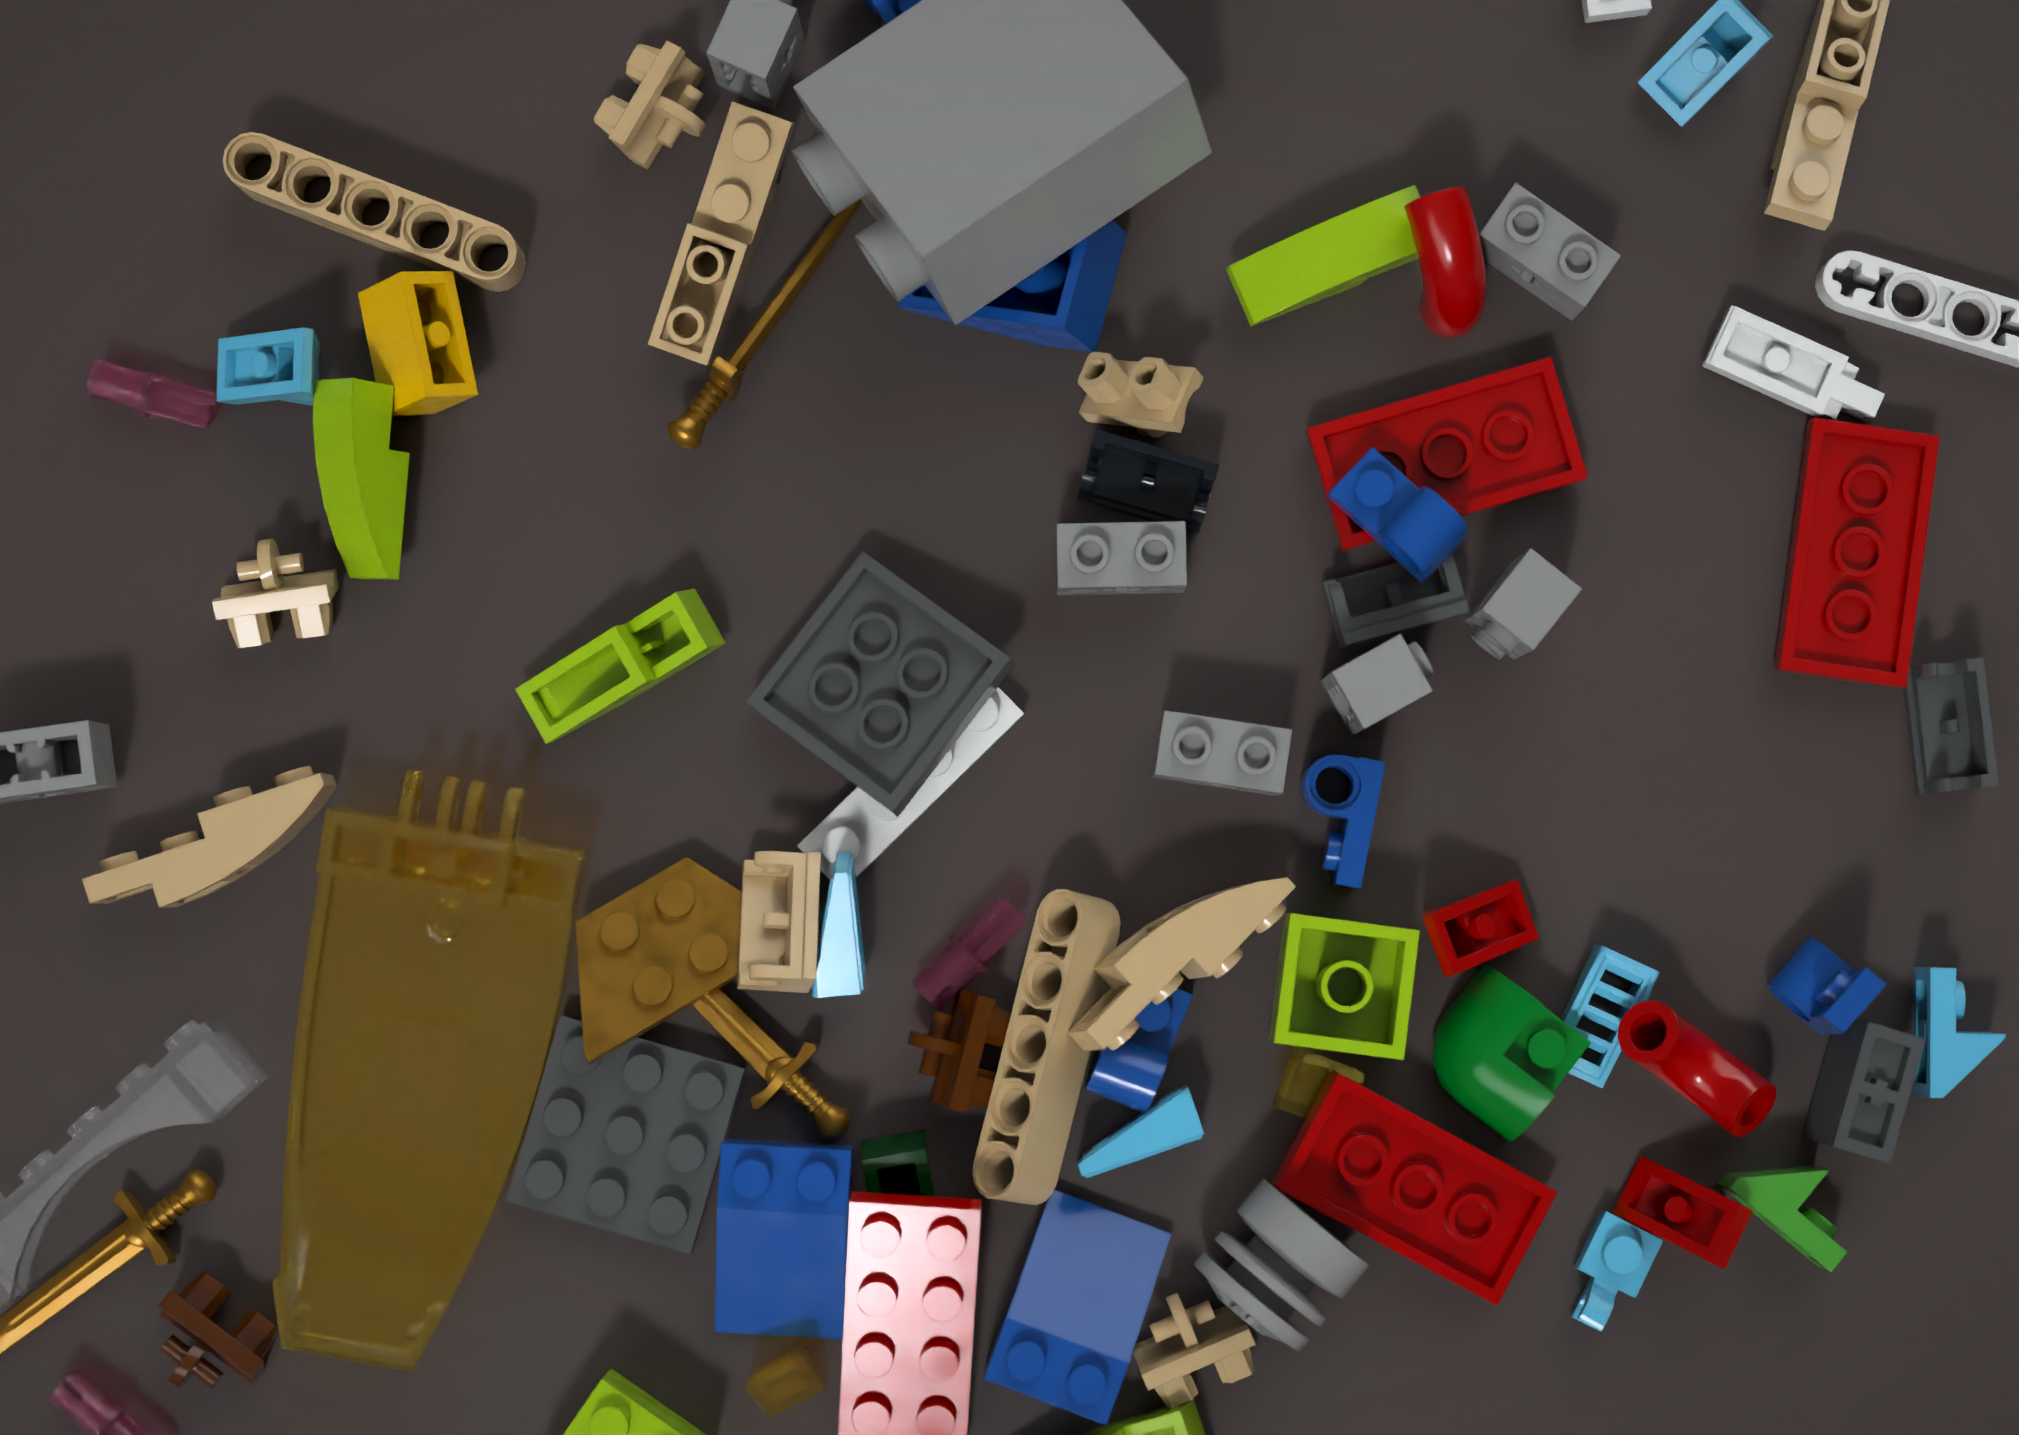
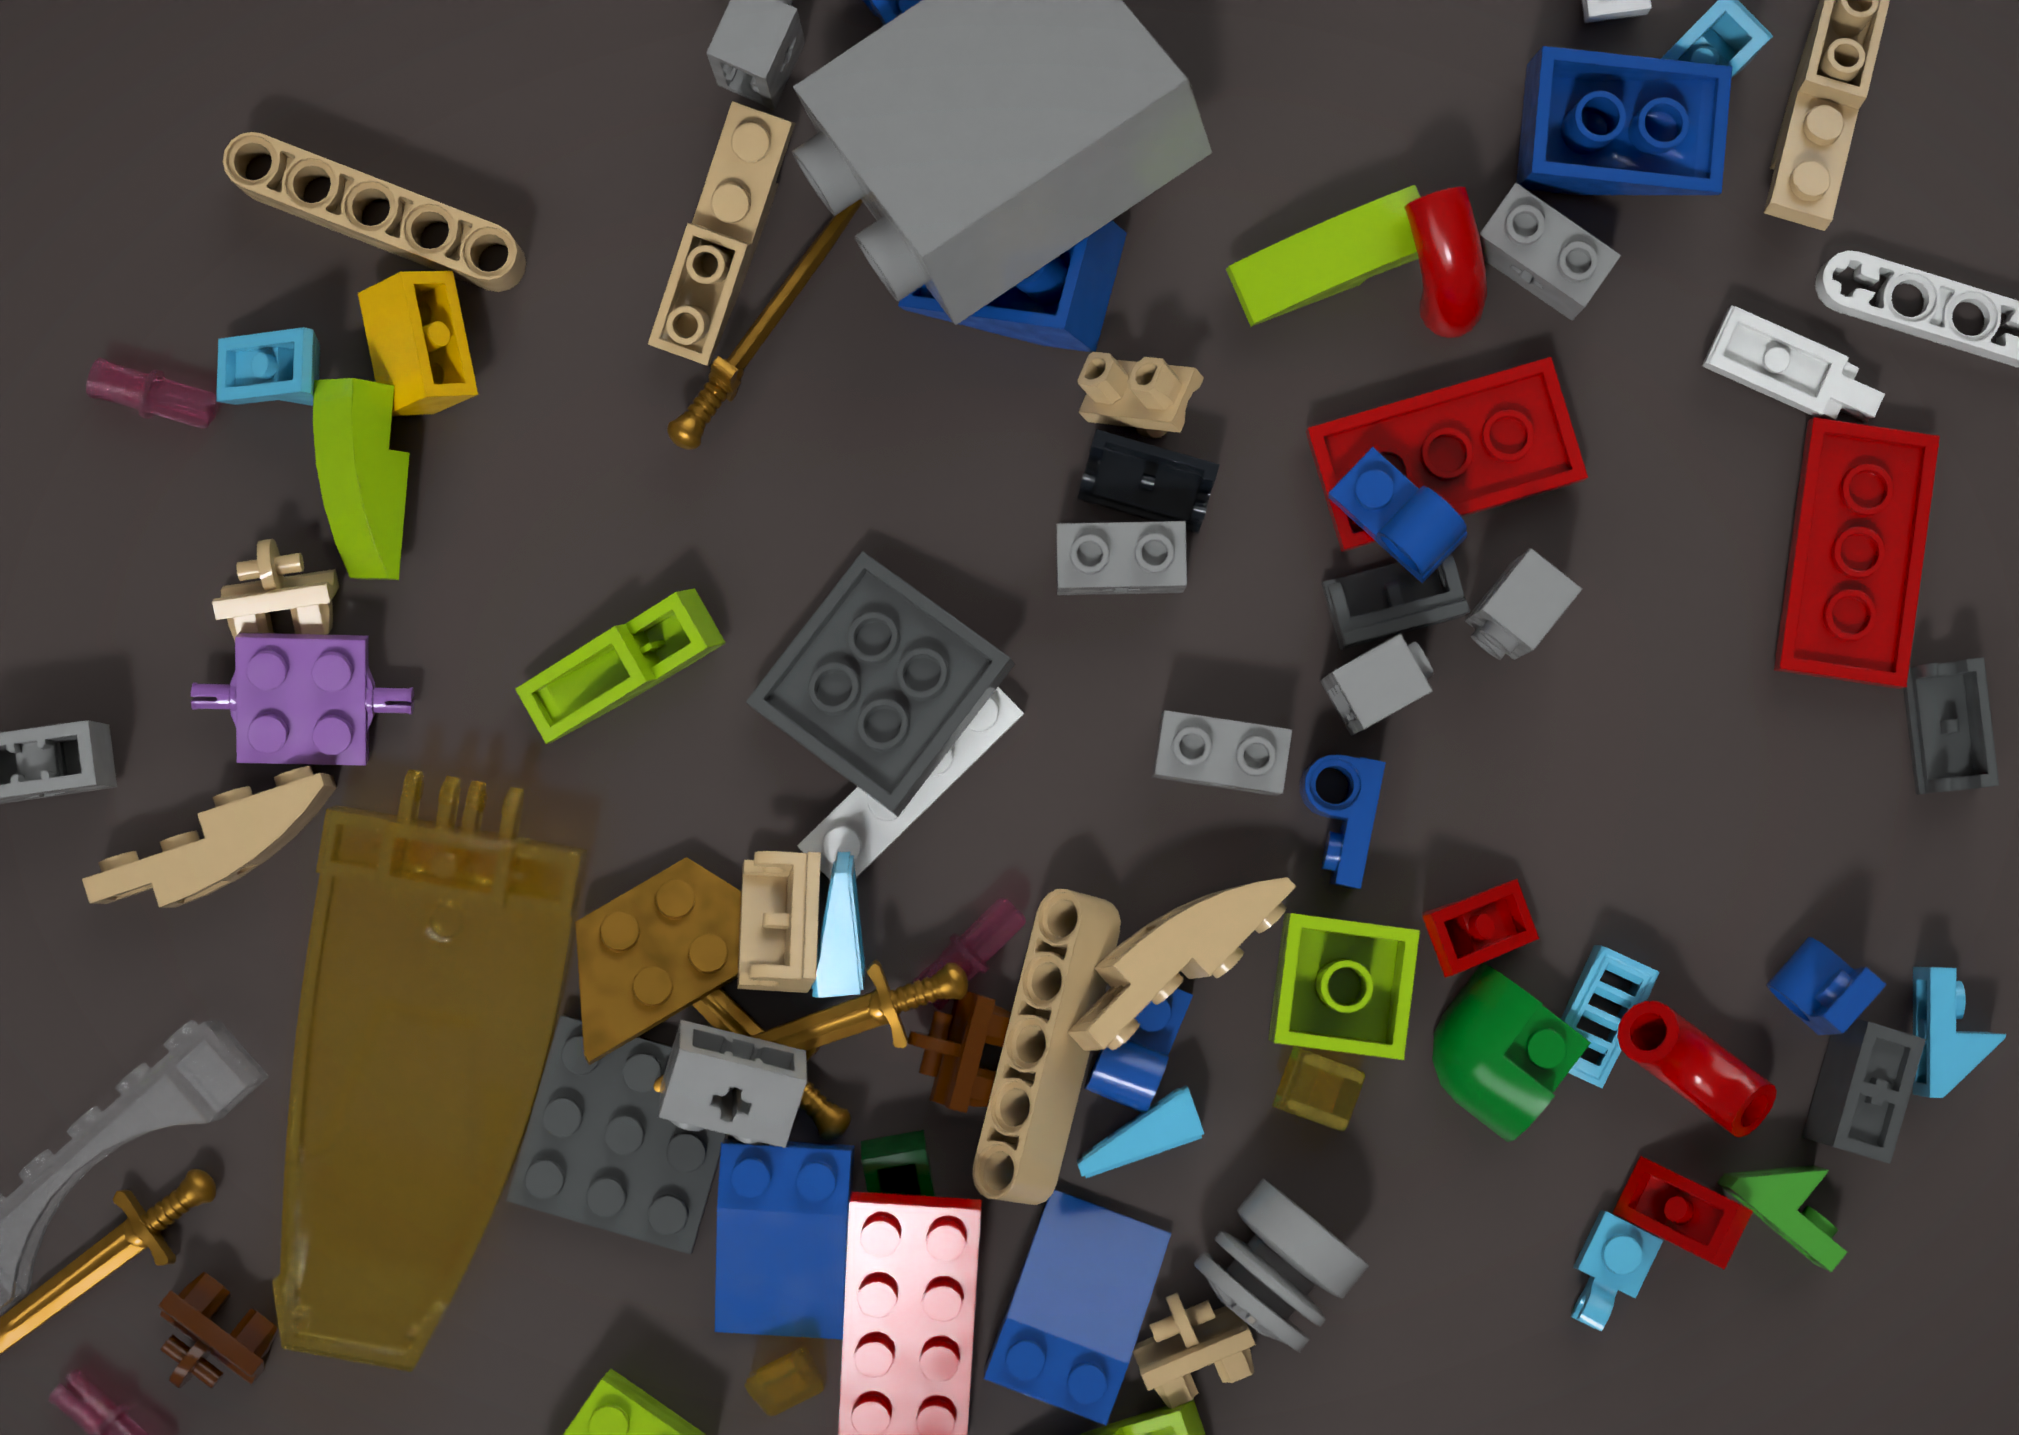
(302, 698): none -> medium lavender plate
(659, 106): tan hips -> none
(764, 1076): none -> light grey brick
(867, 1011): none -> pearl gold sword
(1414, 1187): red plate -> none
(1622, 124): none -> blue slope

